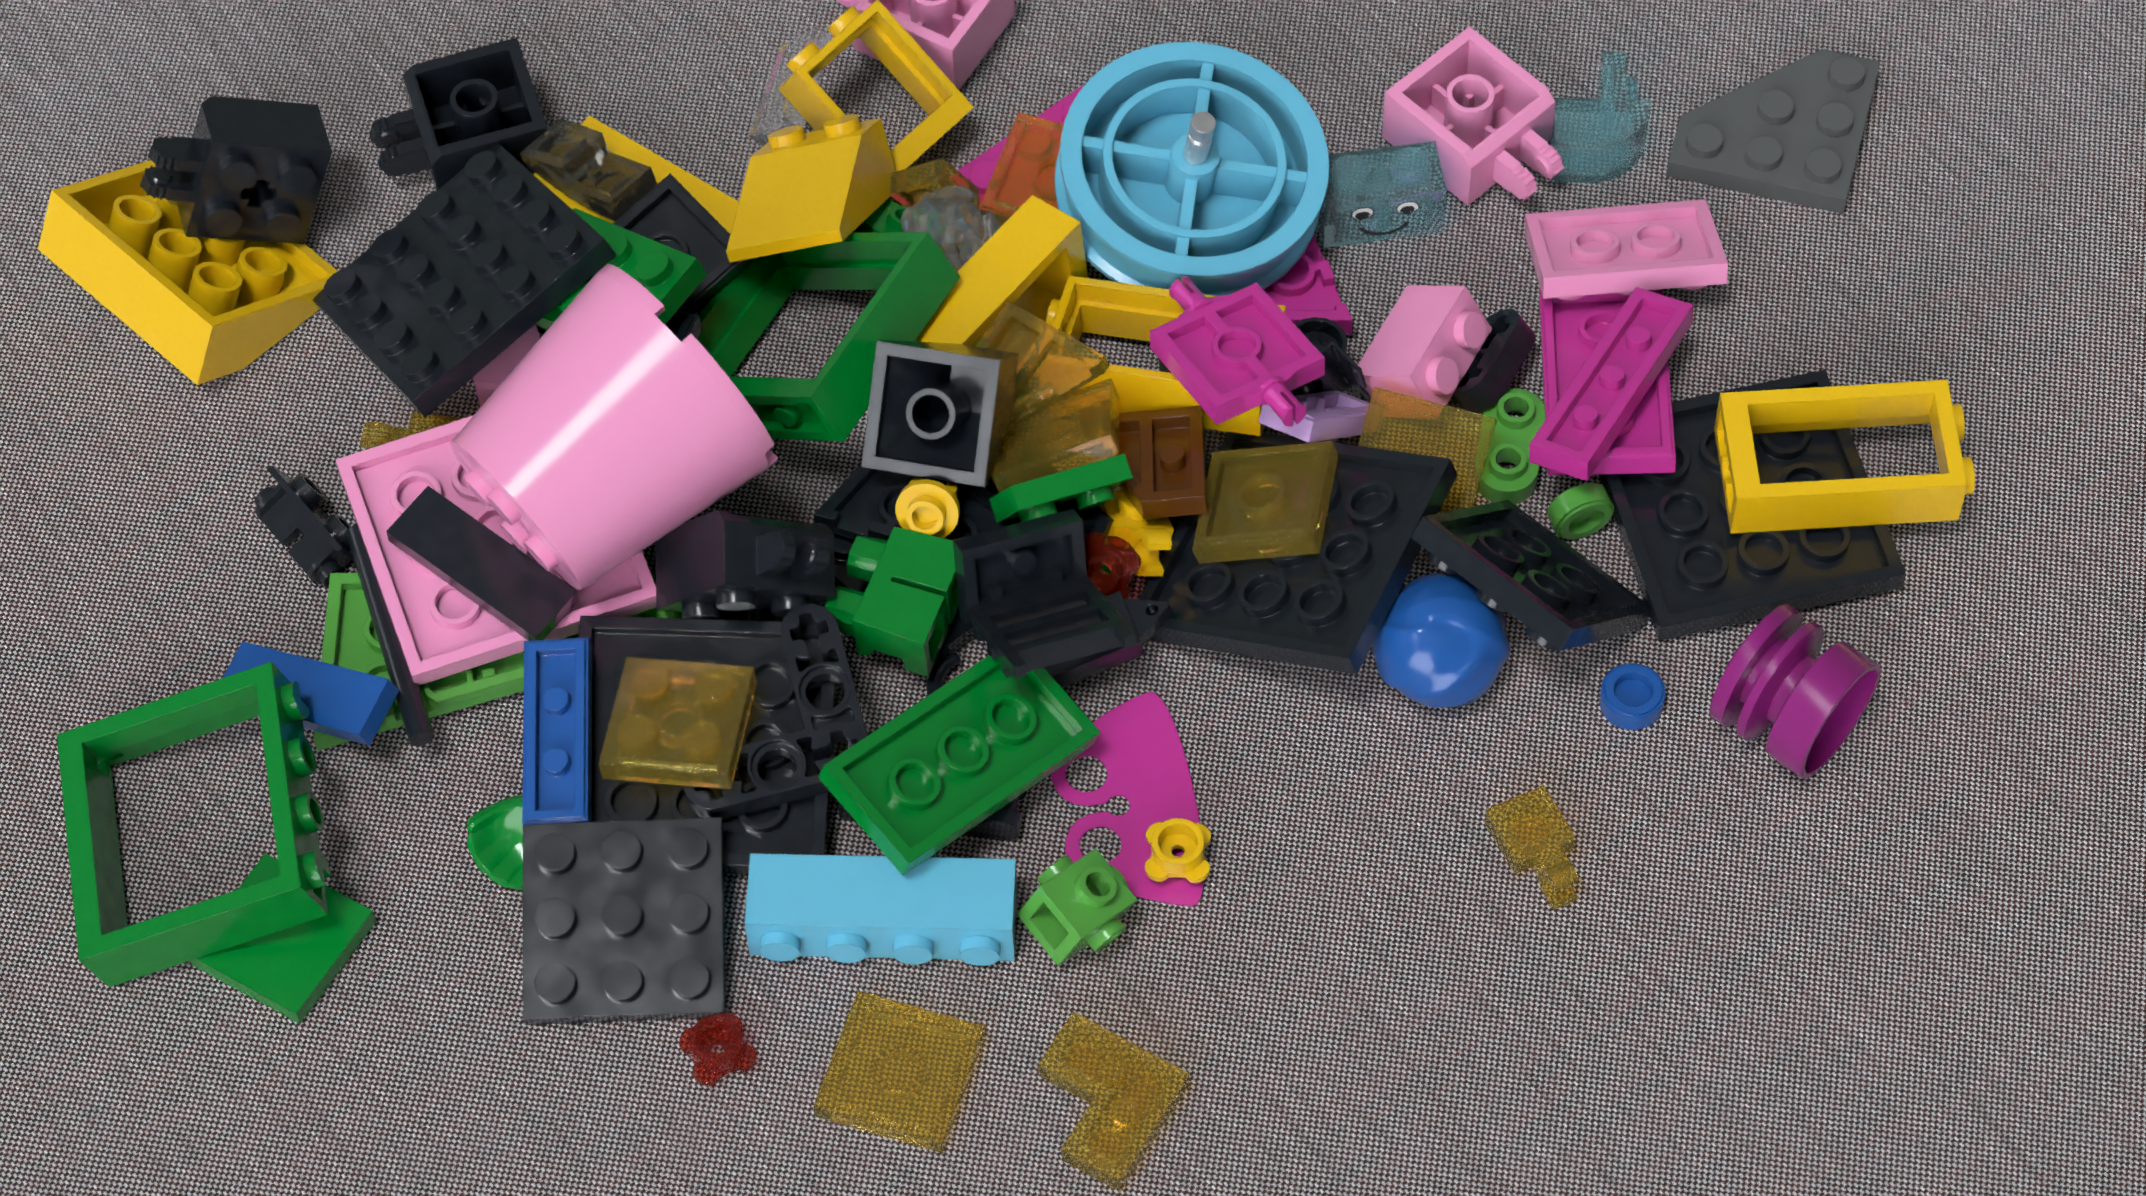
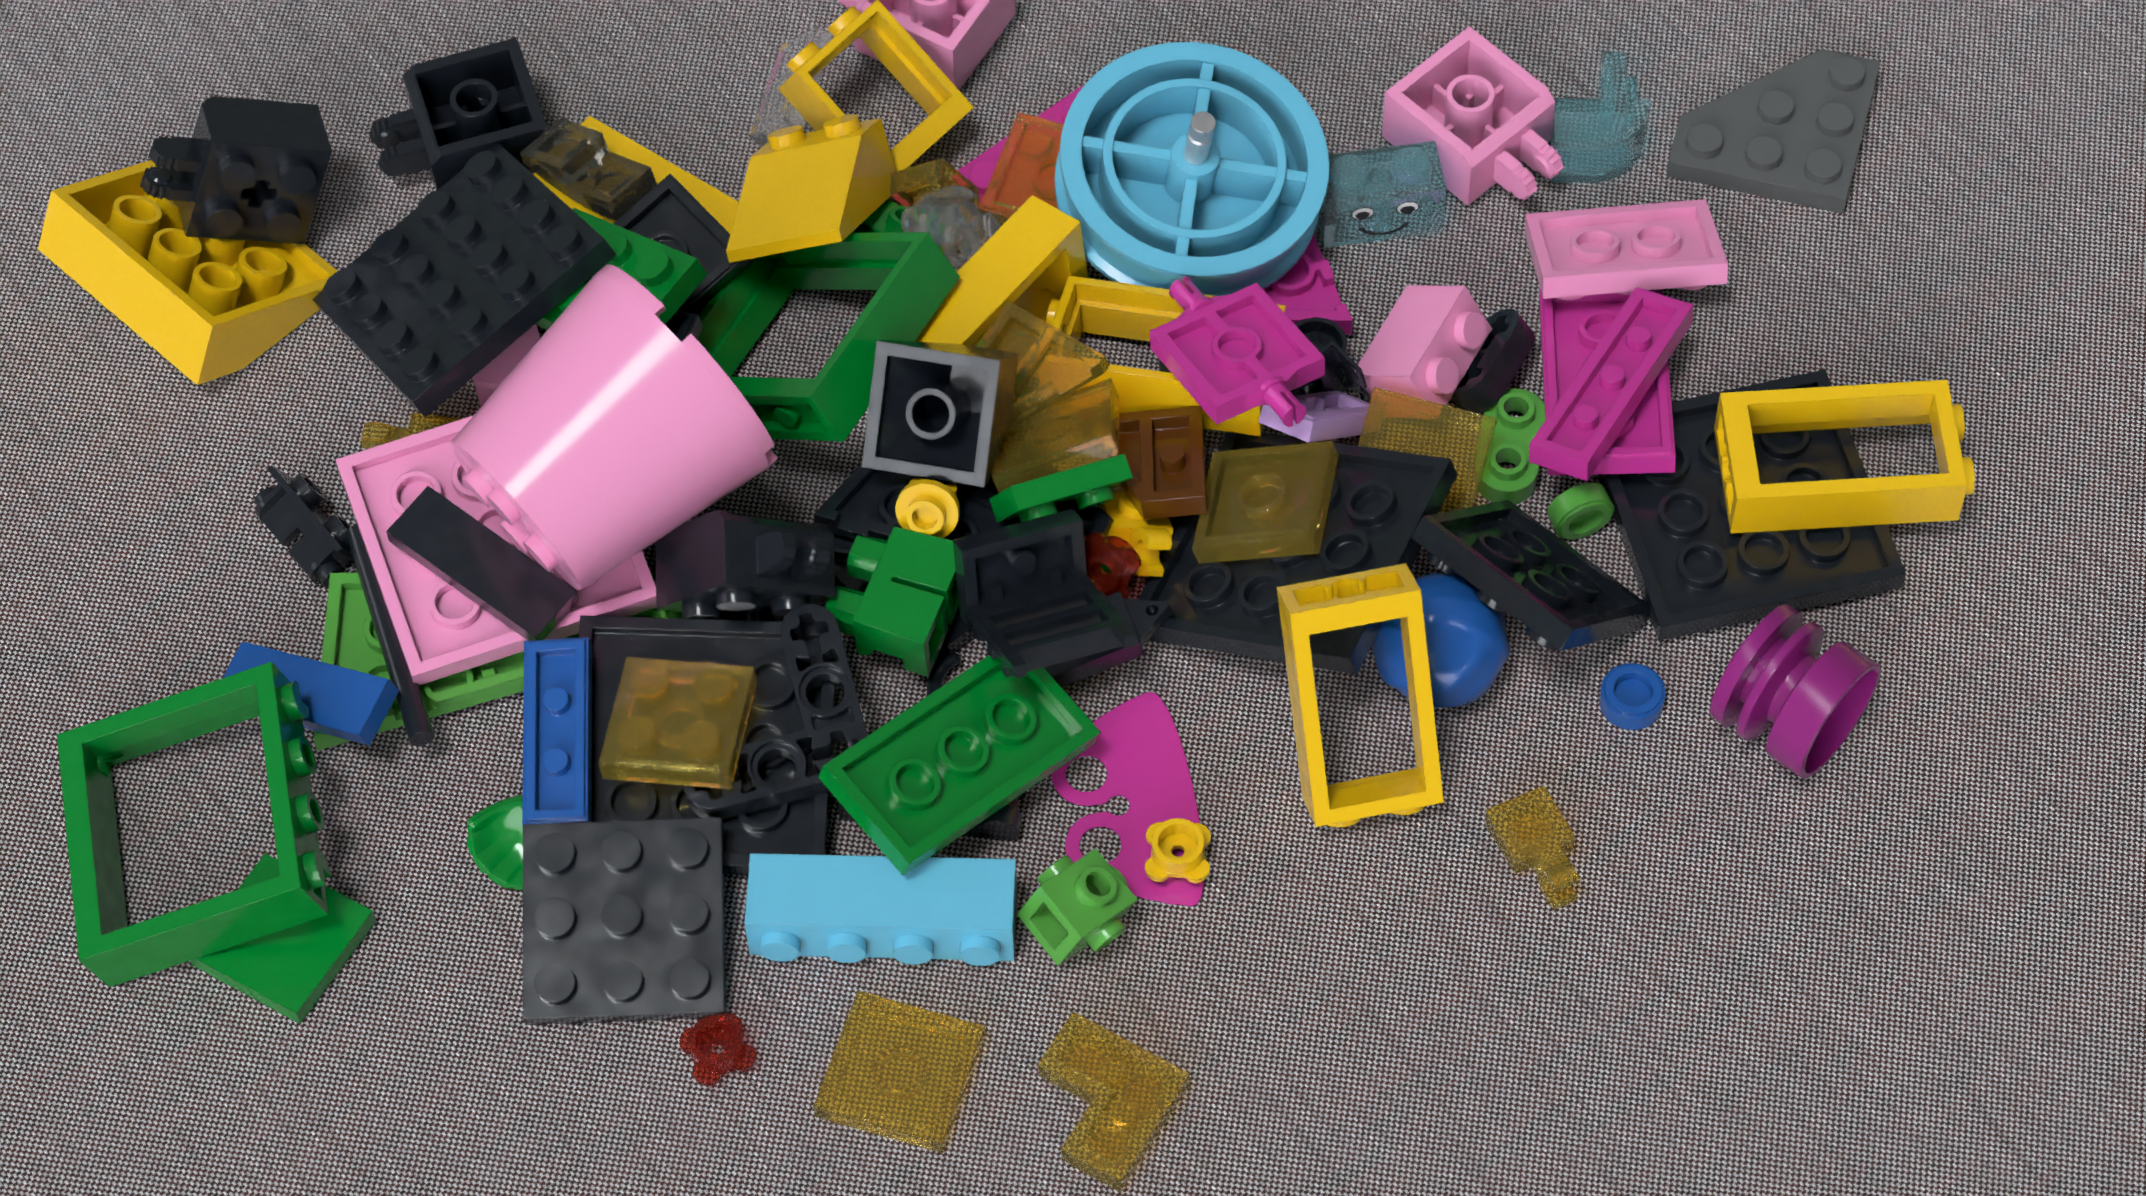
(1342, 604): none -> yellow window

